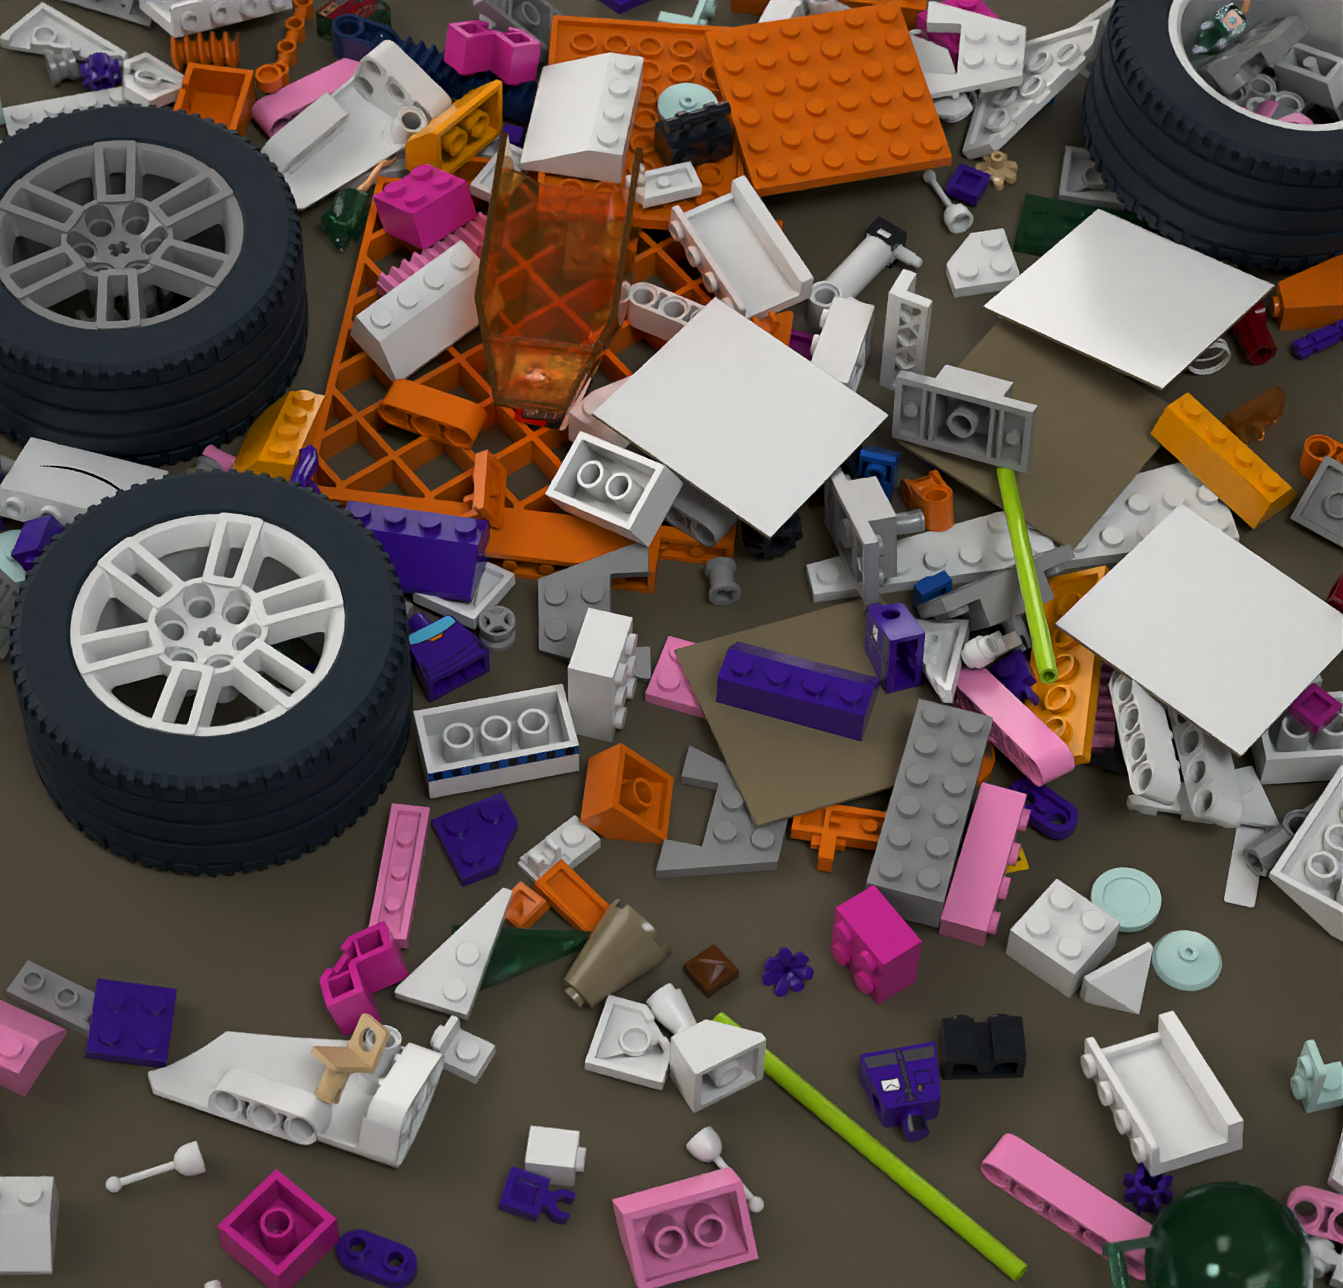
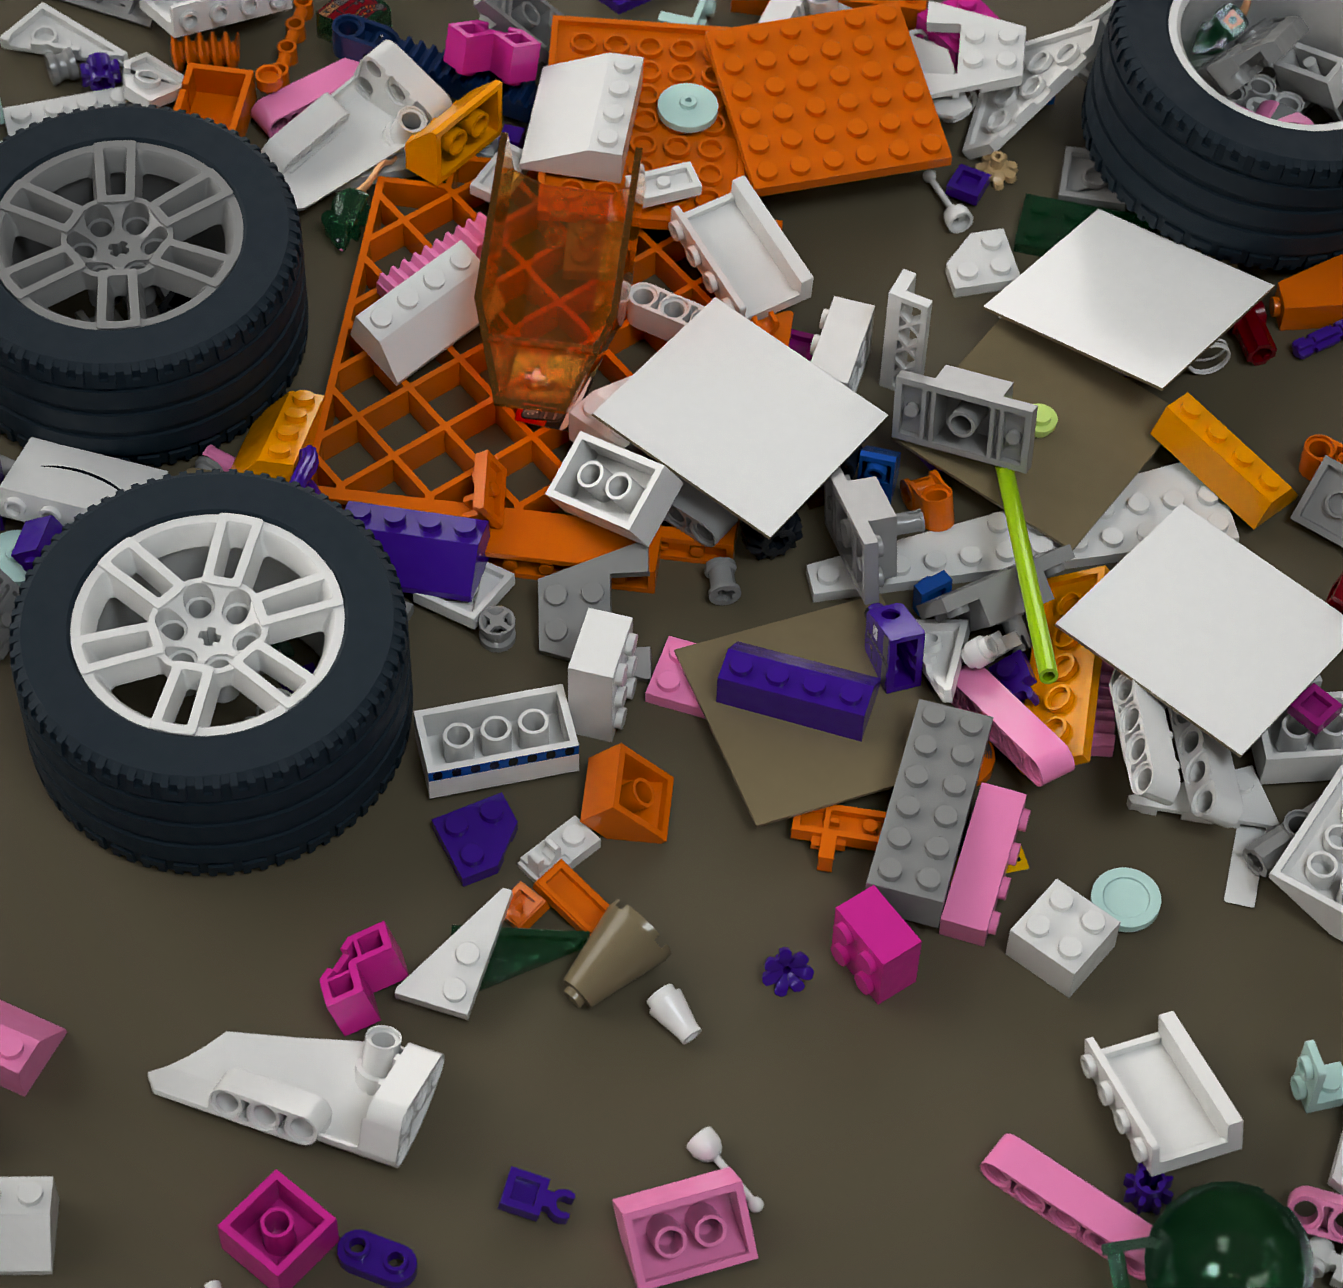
(53, 997): light grey hinge -> none
(131, 1023): dark purple plate -> none
(186, 1161): white hinge -> none
(350, 1059): tan bracket -> none
(401, 870): bright pink gear -> none
(425, 206): dark pink brick -> none
(432, 413): orange beam -> none
(444, 655): dark purple torso -> none
(464, 1053): white bracket -> none
(555, 1154): white brick -> none
(629, 1045): white plate -> none
(695, 135): black brick -> none
(711, 970): reddish brown tile -> none
(714, 1061): white slope -> none
(731, 836): light grey wing -> none
(881, 248): white piece -> none
(889, 1163): lime piece -> none
(903, 1087): dark purple torso -> none
(982, 1048): black brick -> none
(1046, 421): none -> yellowish green plate
(1046, 808): dark purple plate -> none
(1110, 761): black bar -> none
(1120, 982): white slope -> none
(1186, 960): light aqua piece -> none
(1256, 414): clear orange plate -> none

